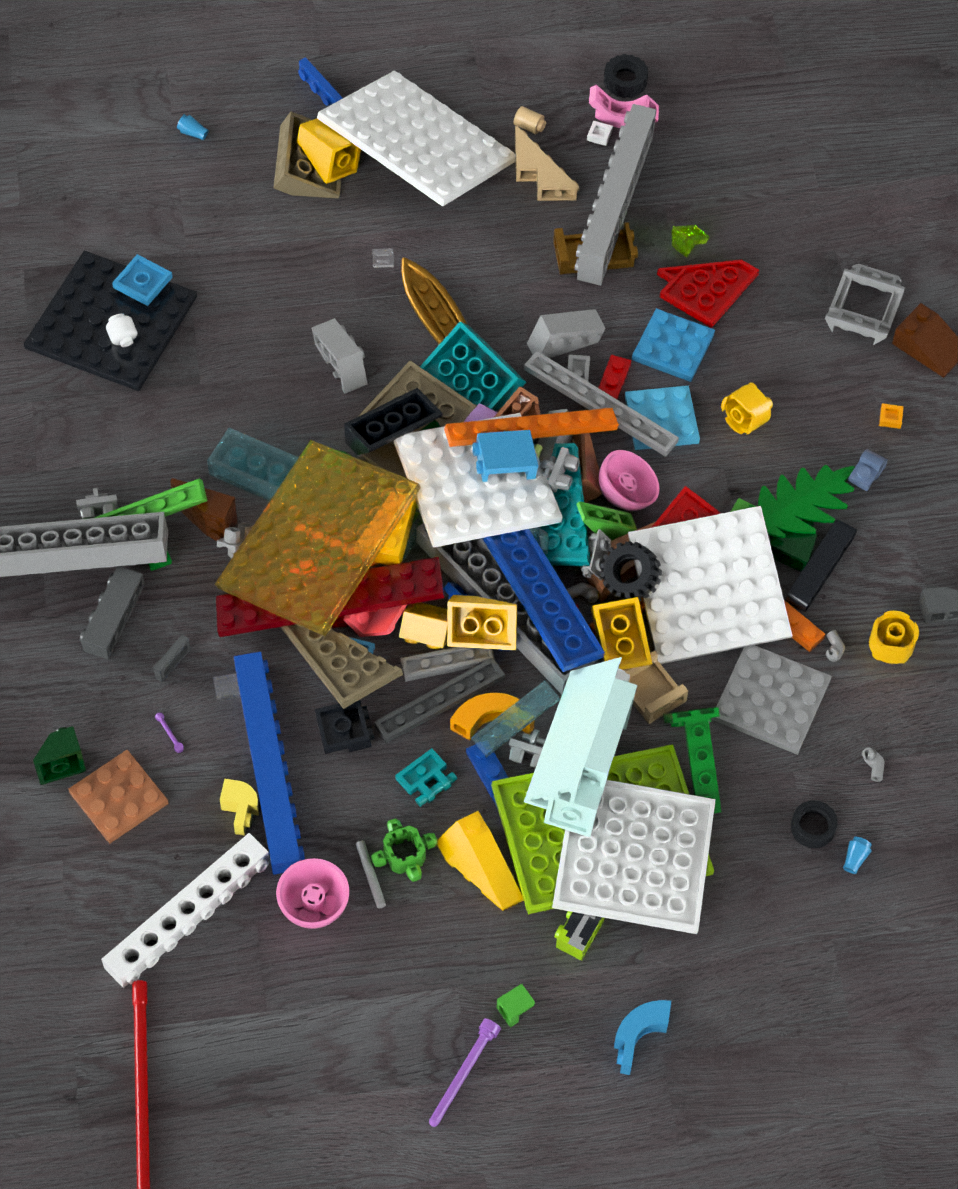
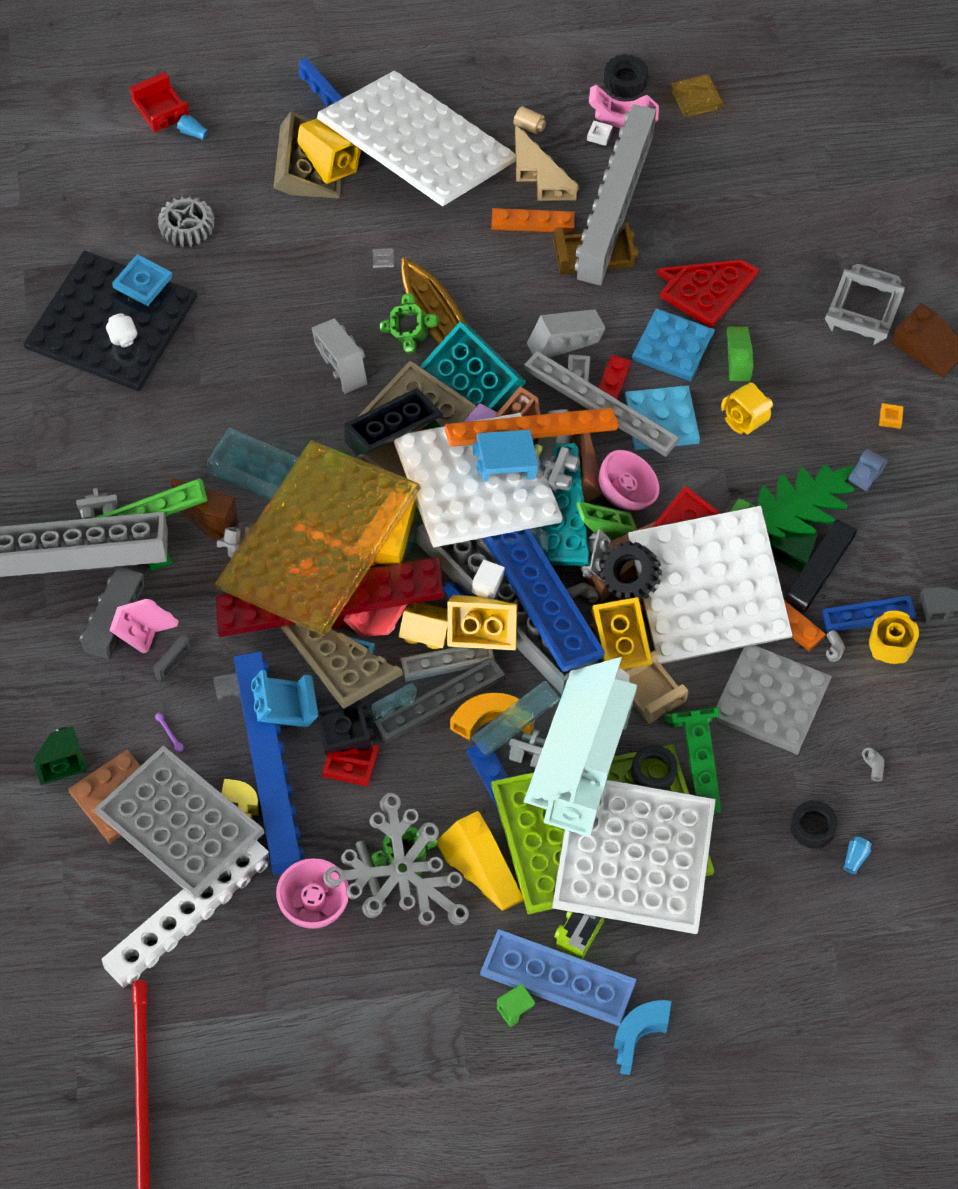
(139, 622): none -> bright pink bracket
(158, 102): none -> red panel
(179, 821): none -> light grey plate
(187, 227): none -> light grey gear
(284, 700): none -> dark azure panel
(351, 765): none -> red wing
(388, 704): none -> clear light blue plate
(394, 327): none -> bright green piece
(421, 772): teal plate -> none
(424, 887): none -> light grey plant
(487, 1032): medium lavender piece -> none
(488, 580): none -> white brick
(532, 220): none -> orange plate
(558, 977): none -> medium blue plate
(660, 753): none -> black tyre
(686, 237): clear neon green slope -> none
(696, 95): none -> clear yellow plate
(739, 353): none -> bright green slope
(864, 614): none -> blue plate

